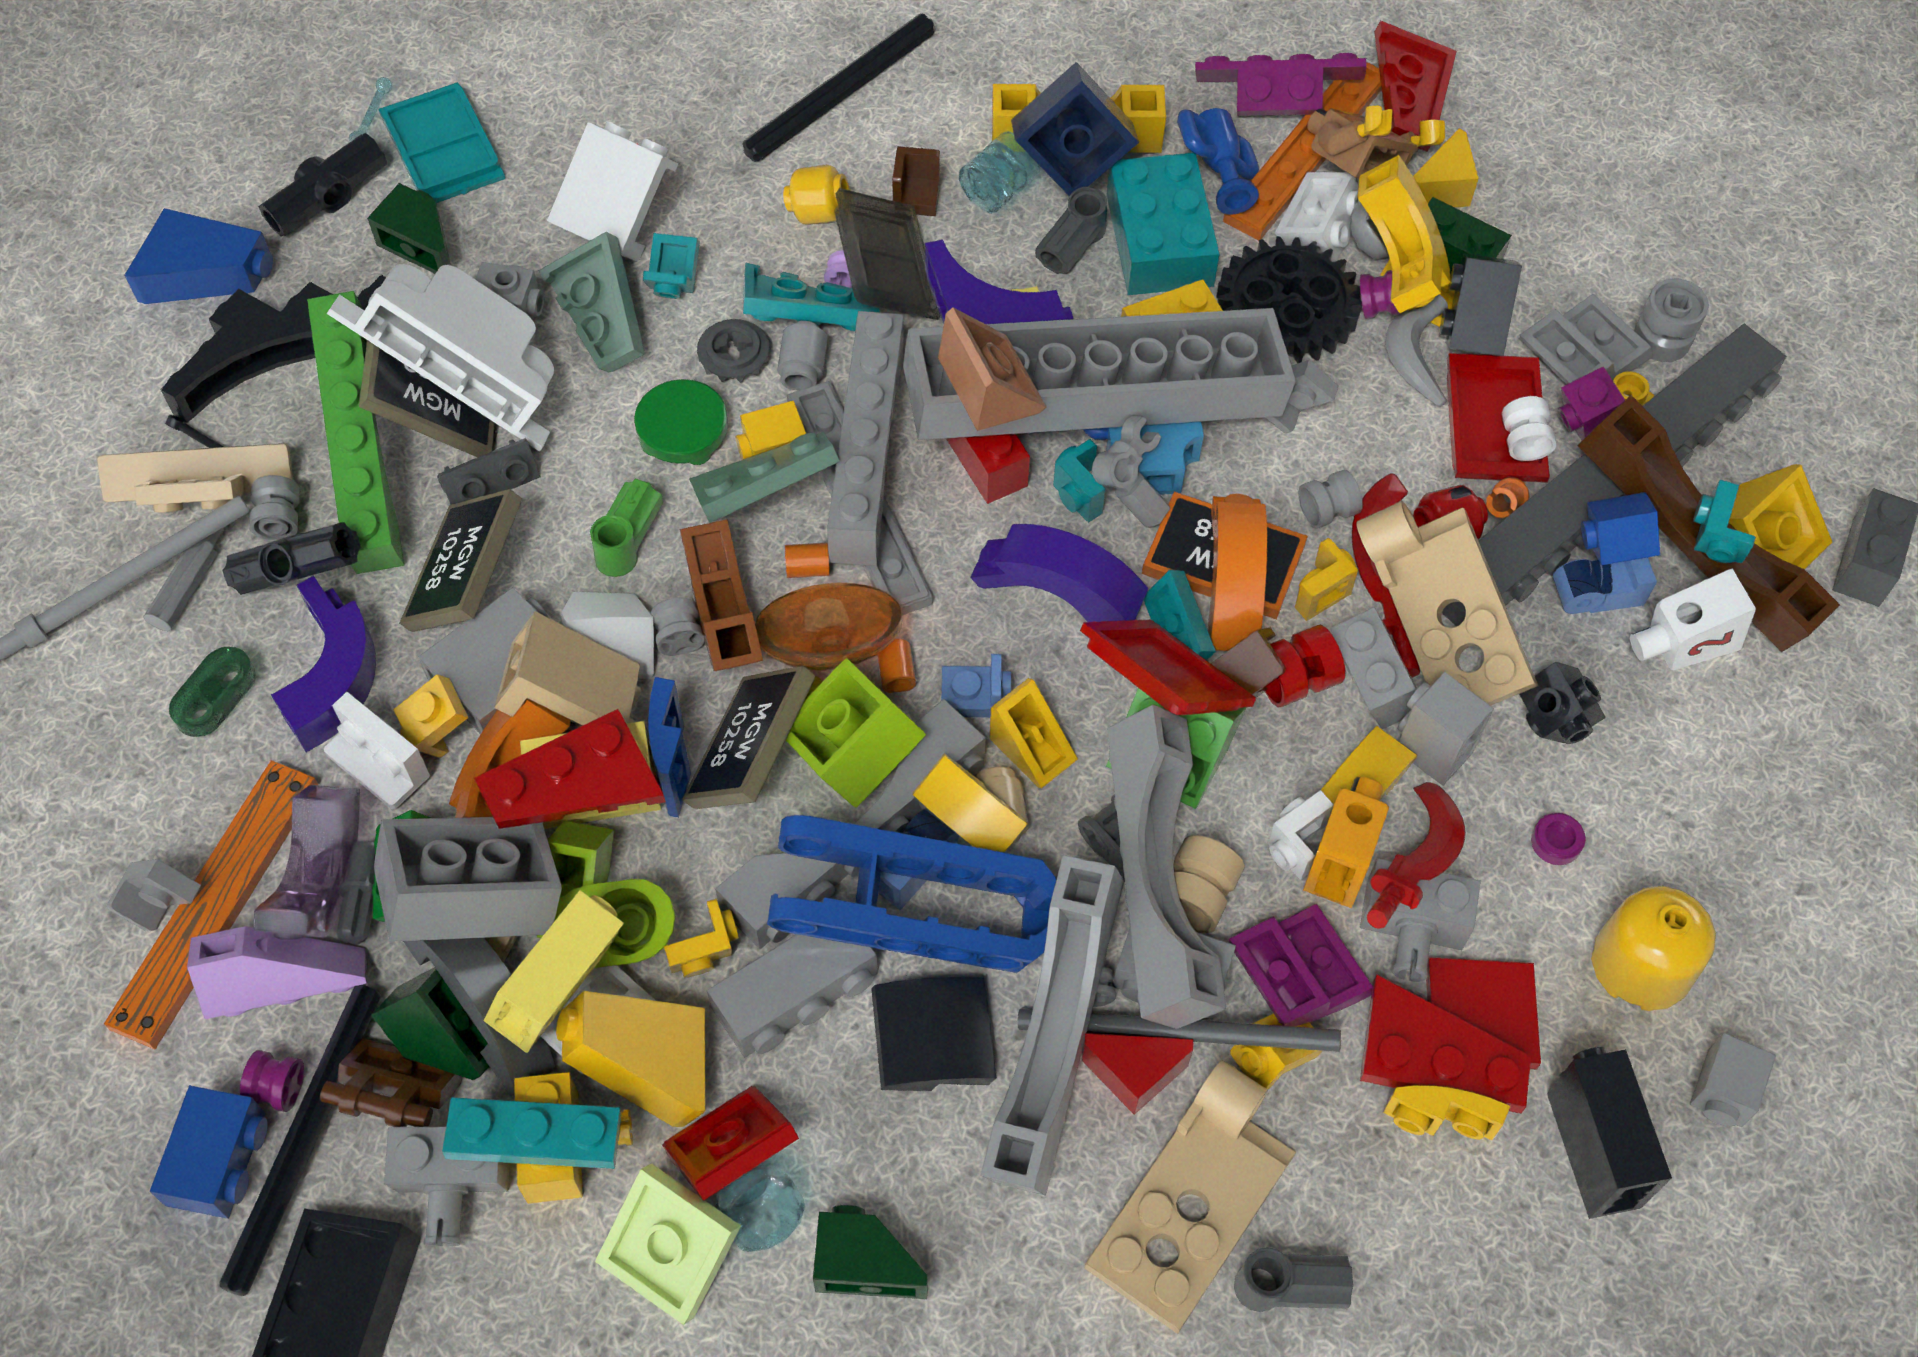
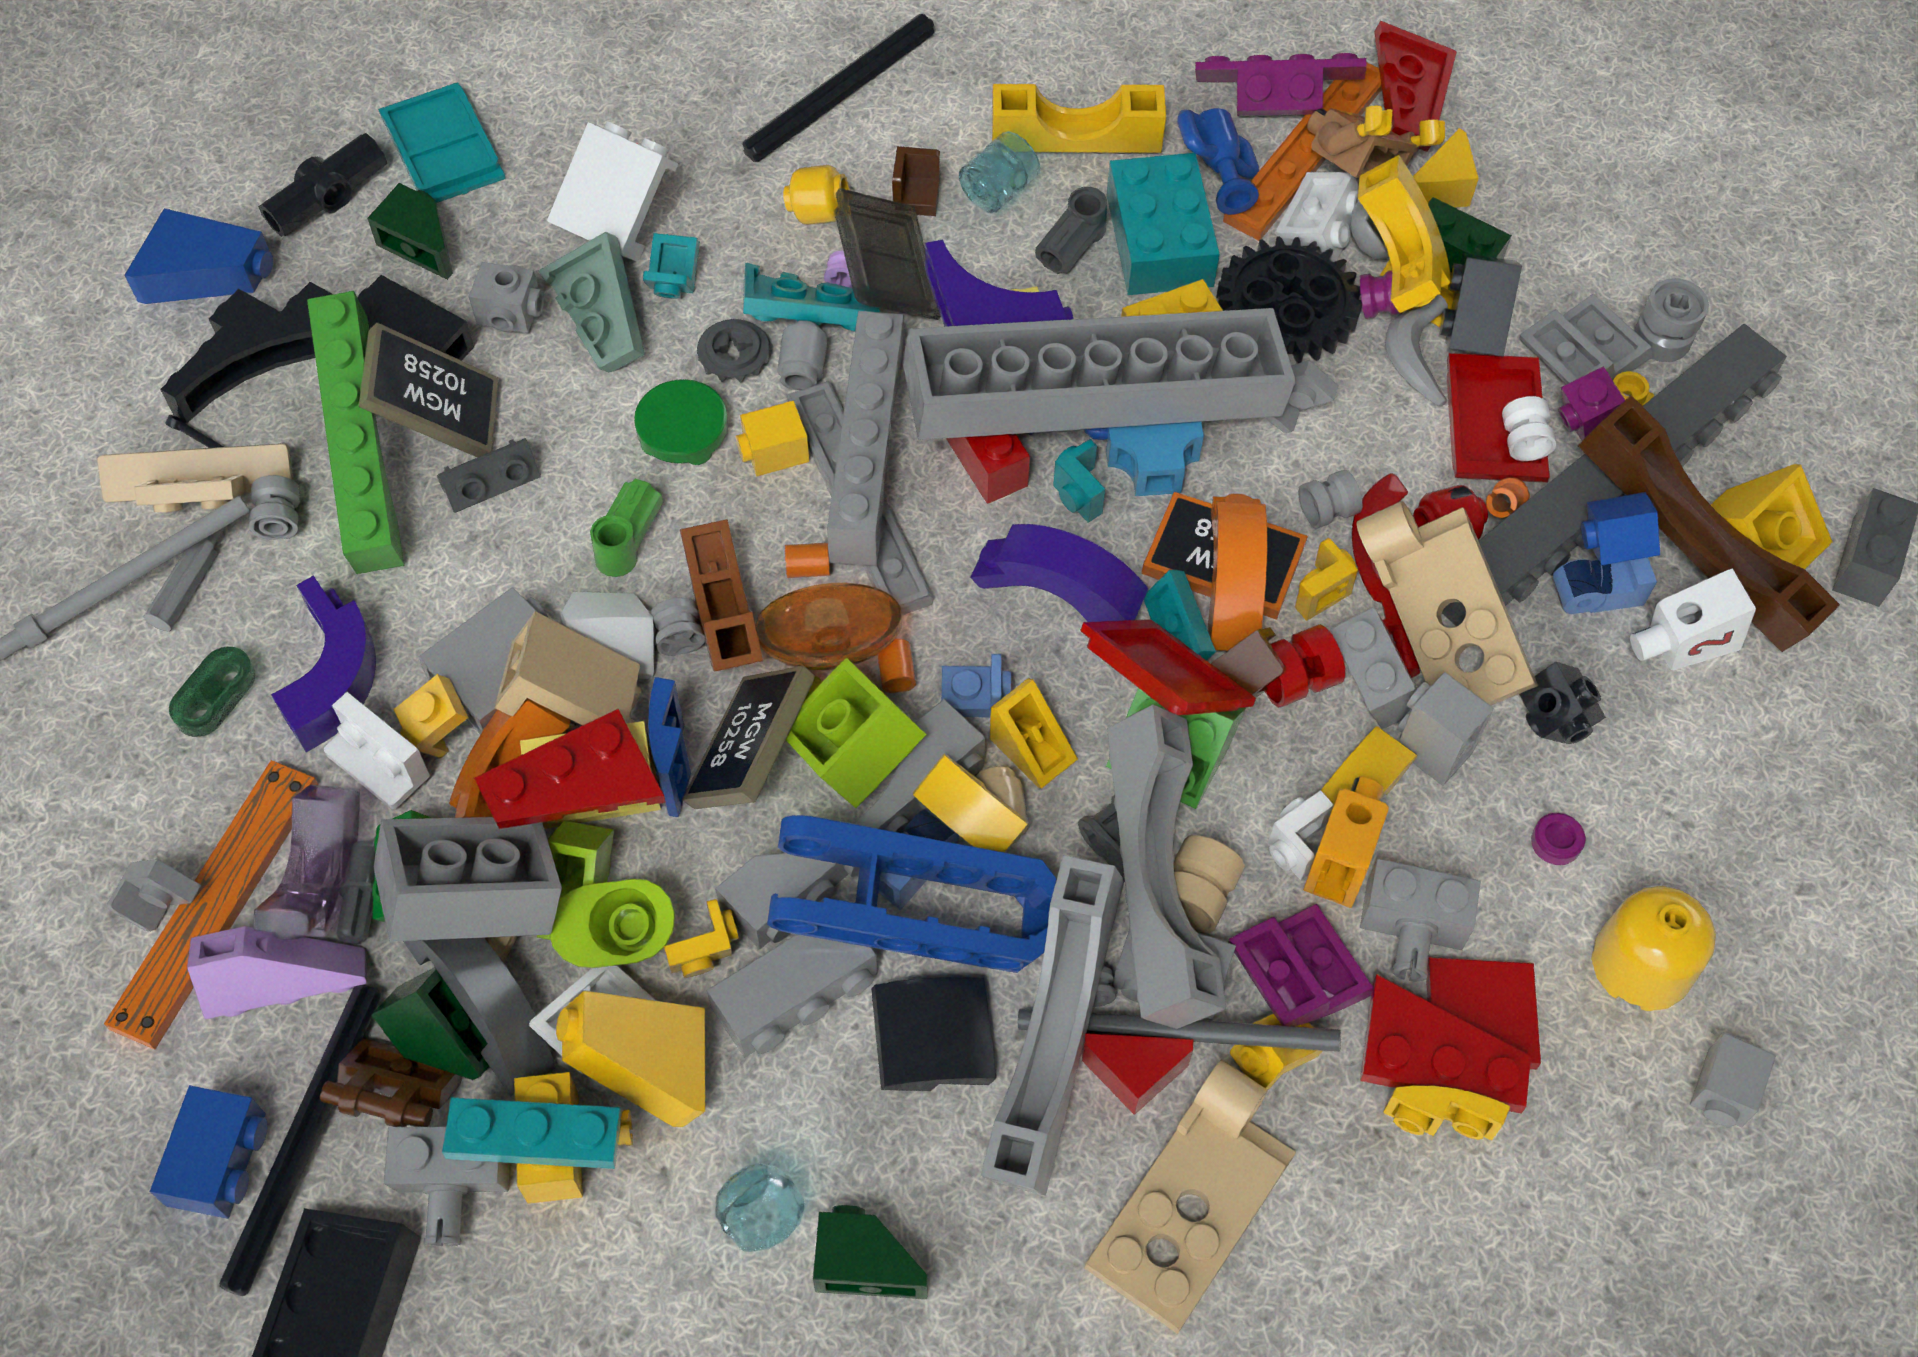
(272, 1080): magenta wheel -> none
(292, 558): black piece -> none
(383, 86): clear light blue hinge -> none
(459, 341): white brick -> none
(461, 561): tile -> none
(553, 970): light yellow window -> none
(667, 1243): yellowish green plate -> none
(729, 1142): red tile -> none
(758, 476): sand green wing -> none
(986, 372): nougat slope -> none
(1074, 130): dark blue brick -> none
(1120, 470): light grey bar -> none
(1299, 1281): dark grey piece -> none
(1426, 862): red sword -> none
(1608, 1133): black brick -> none
(1714, 537): teal bracket -> none

